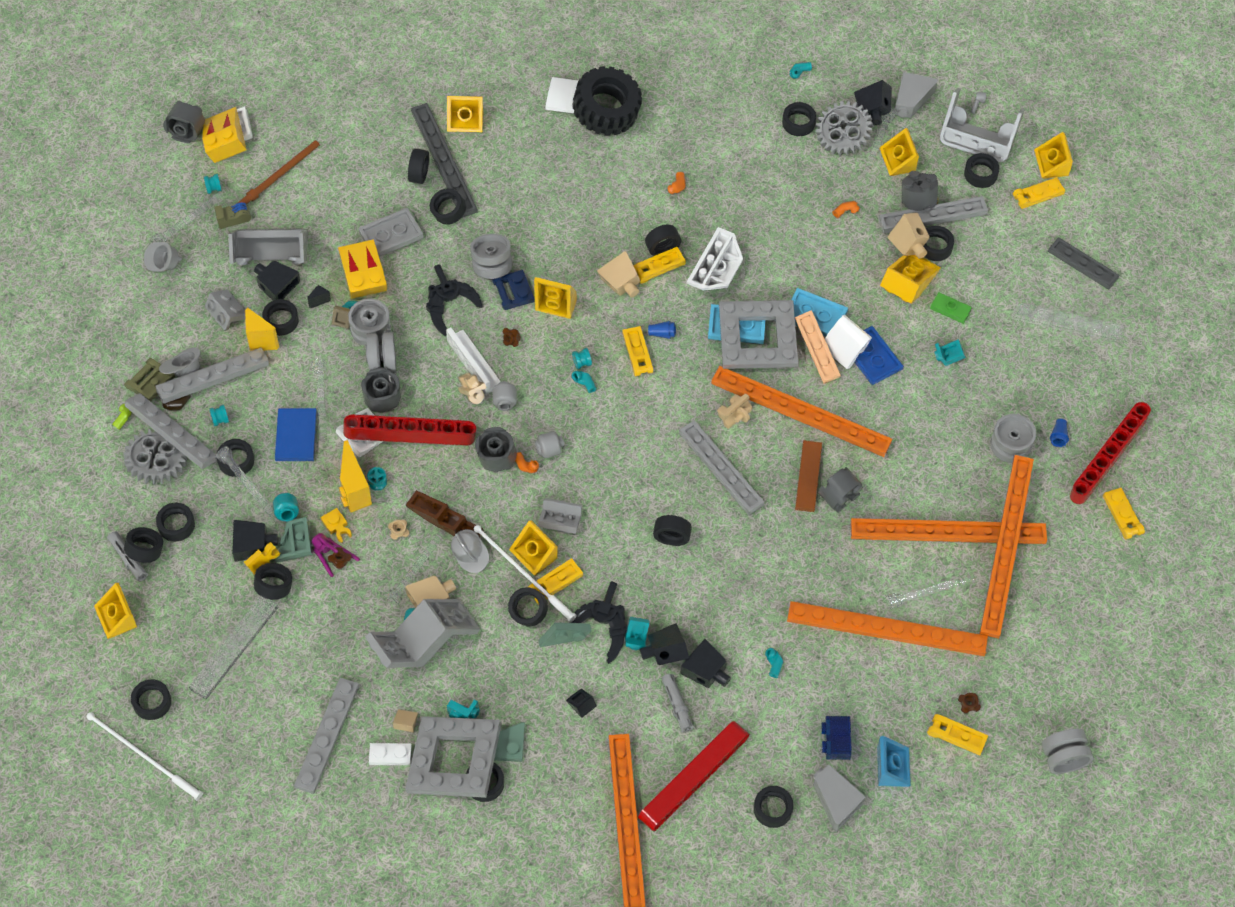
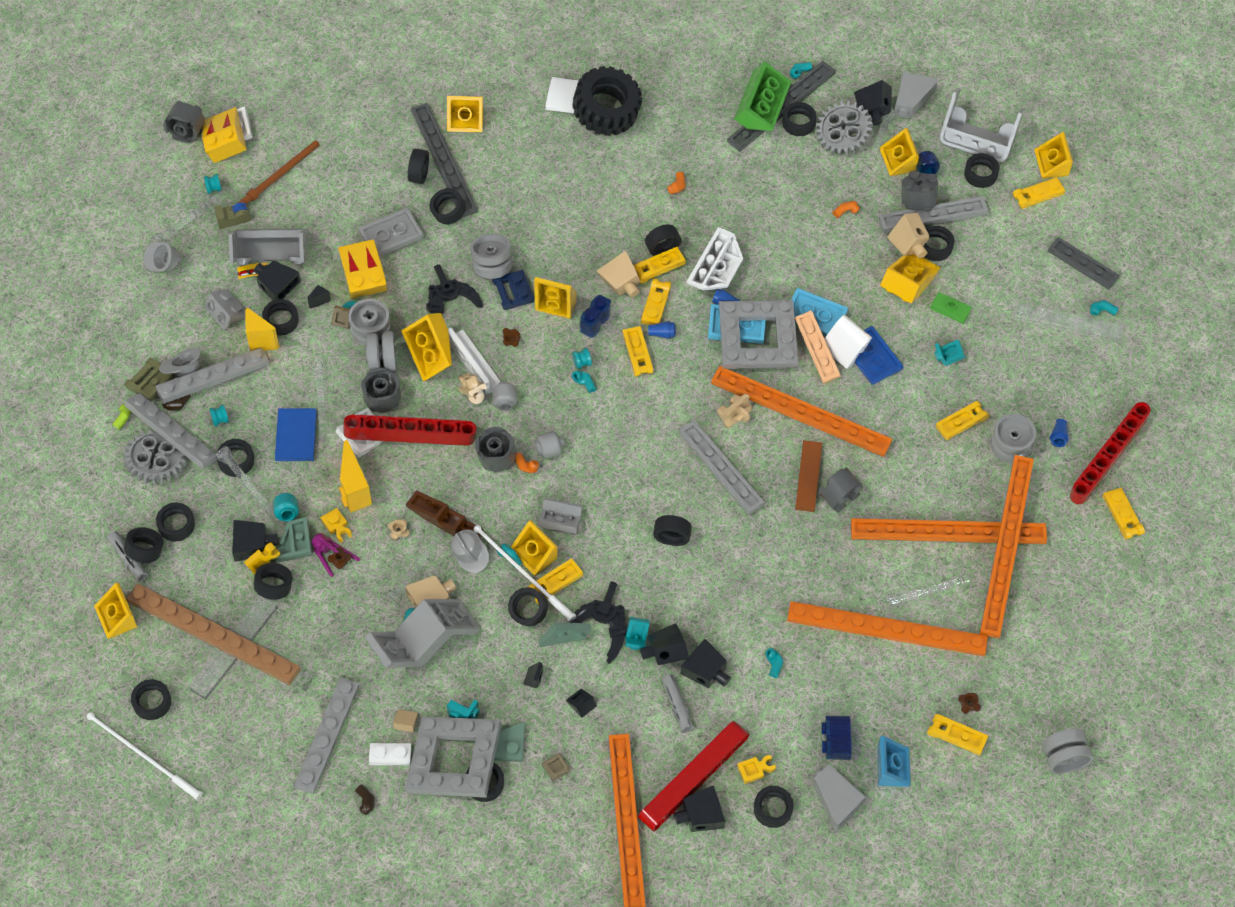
(213, 634): none -> medium nougat plate
(248, 270): none -> yellow sticker
(368, 799): none -> dark brown arm
(375, 474): teal wheel -> none
(429, 344): none -> yellow slope
(511, 552): none -> teal arm
(534, 675): none -> black slope
(556, 767): none -> dark tan tile
(595, 316): none -> clear blue brick
(655, 302): none -> yellow plate
(701, 811): none -> black torso
(722, 295): none -> blue cone
(753, 770): none -> yellow plate
(762, 98): none -> bright green slope
(795, 93): none -> dark grey tile
(928, 163): none -> clear blue head
(961, 420): none -> yellow plate
(980, 97): light grey hand -> none
(1099, 306): none -> teal arm

